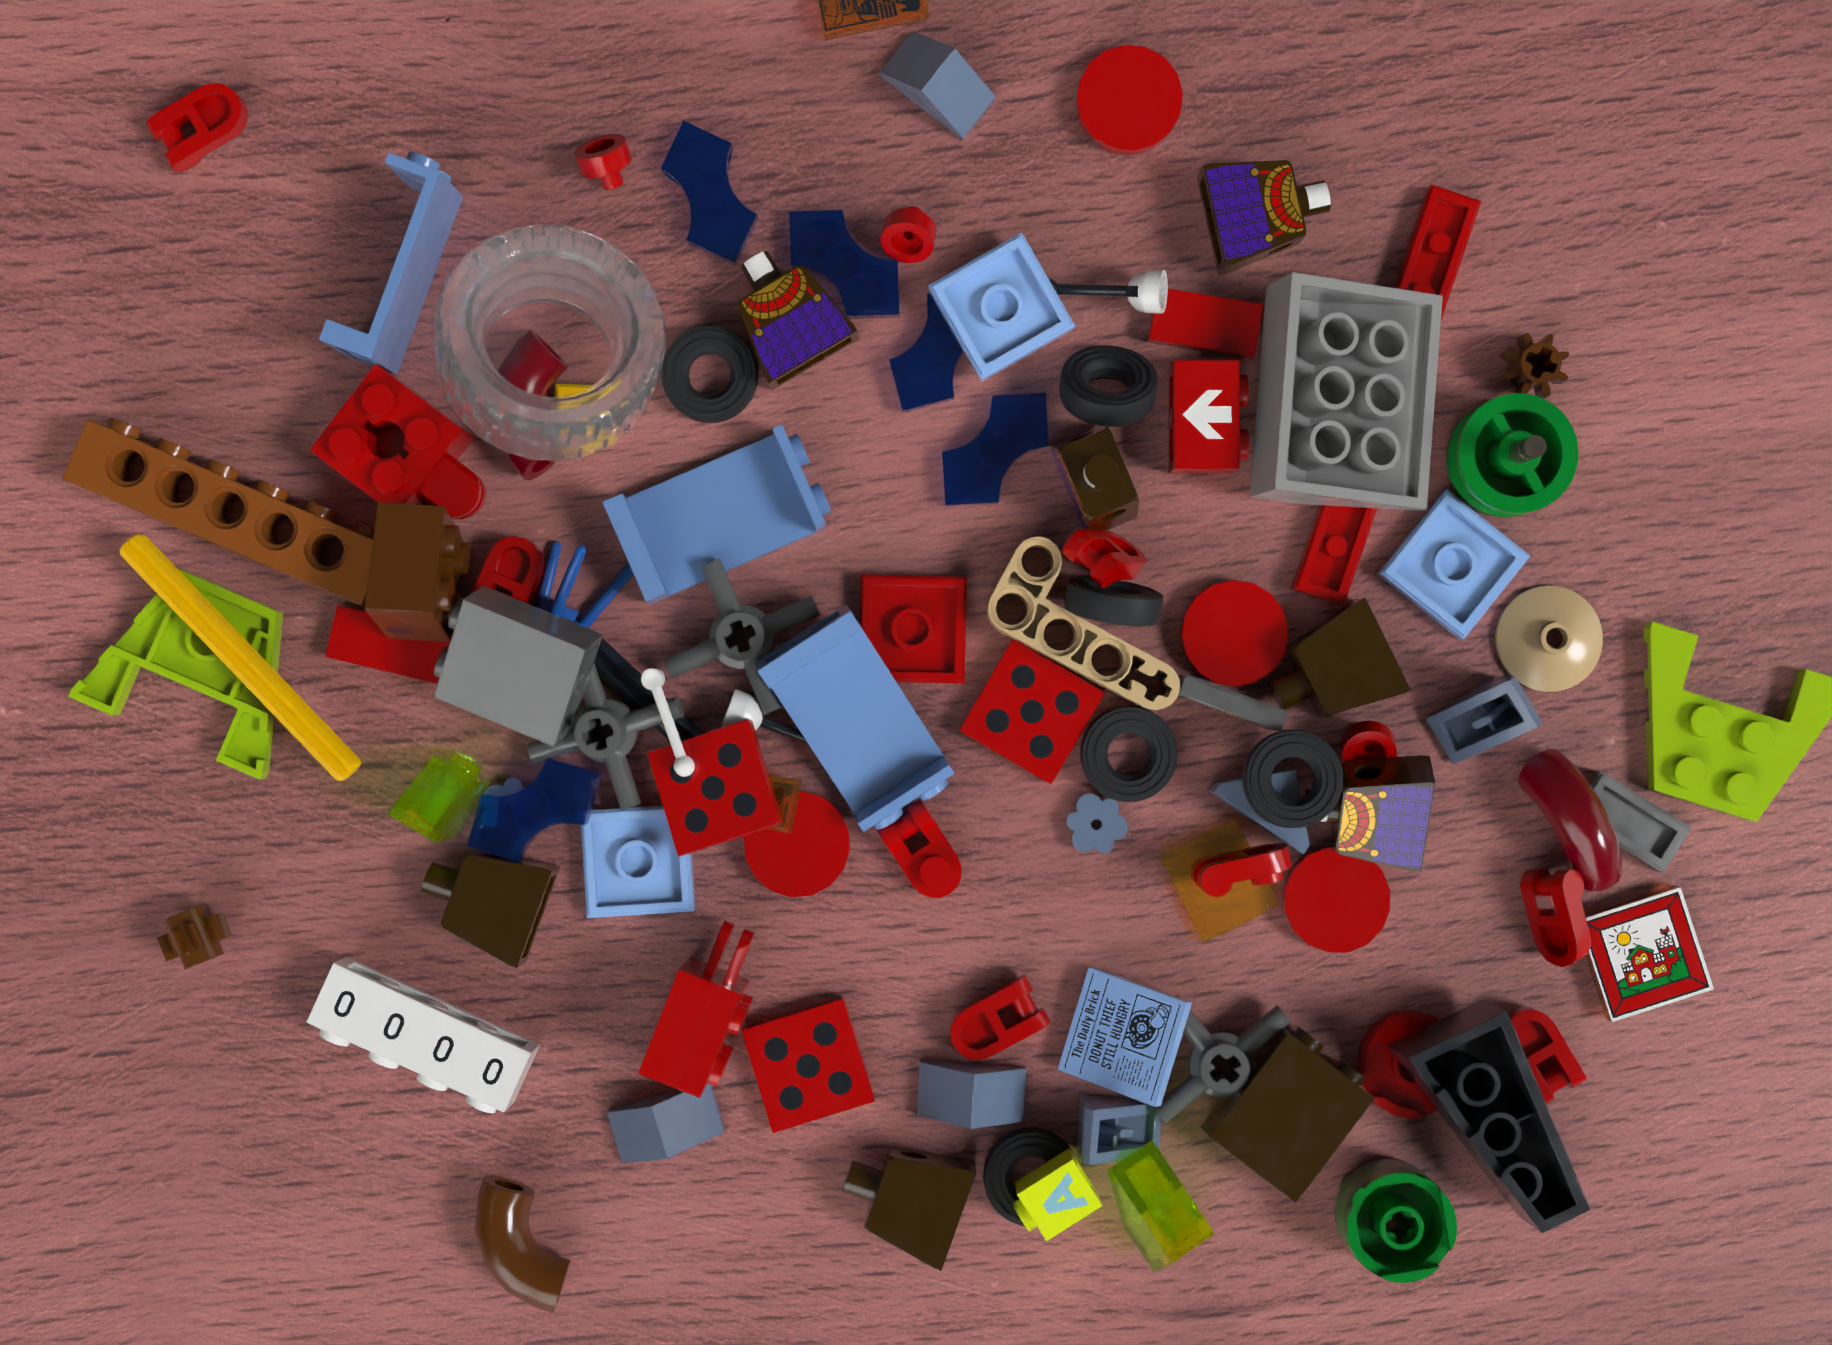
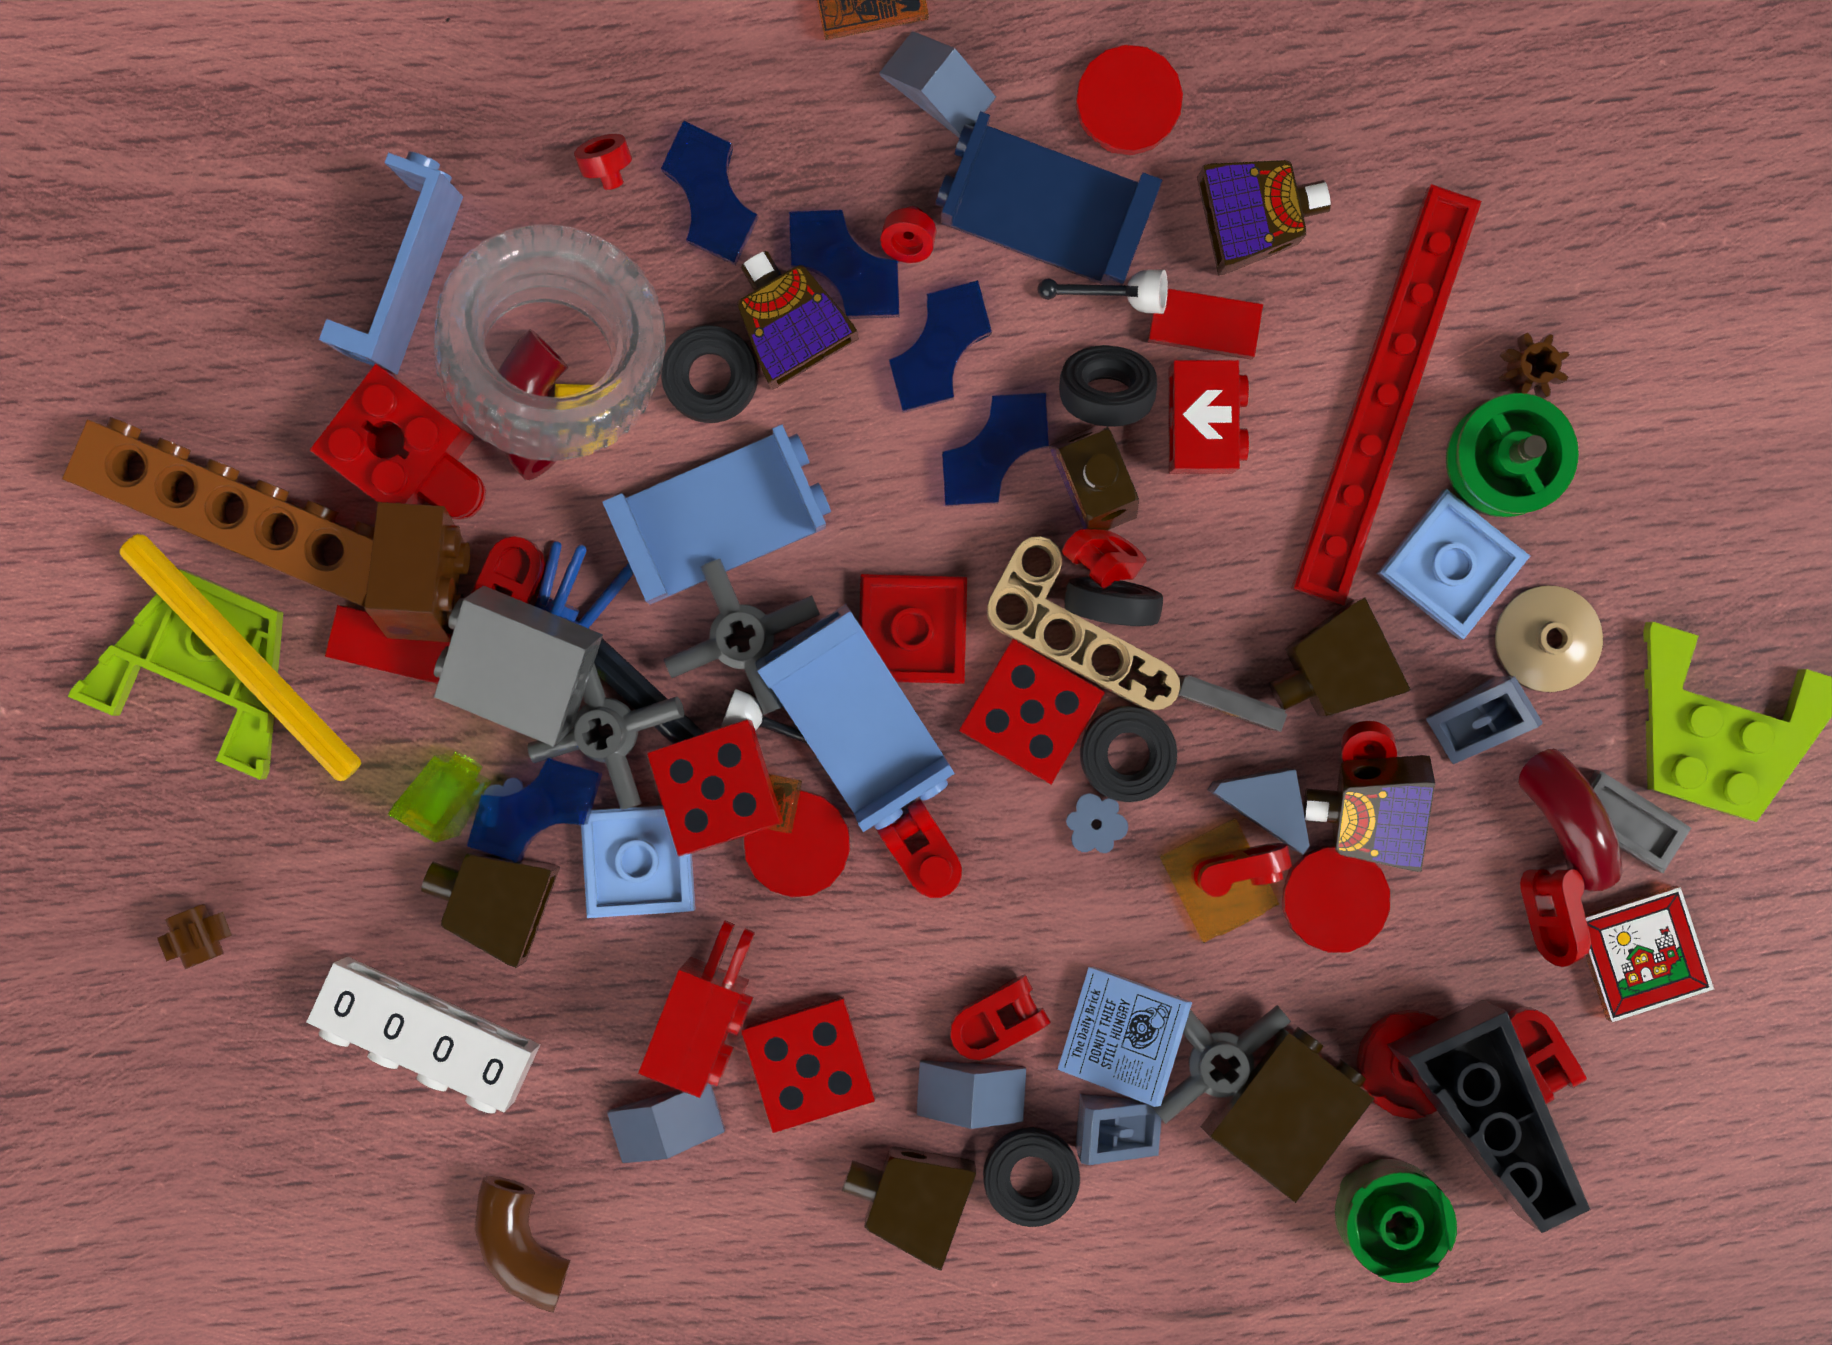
(215, 114): red plate -> none
(654, 680): white hinge -> none
(1001, 307): light blue tile -> none
(1046, 204): none -> dark blue panel
(1055, 1196): neon yellow brick -> none
(1156, 1207): clear neon green slope -> none
(1234, 633): red tile -> none
(1326, 773): black tyre -> none
(1346, 394): light grey slope -> none

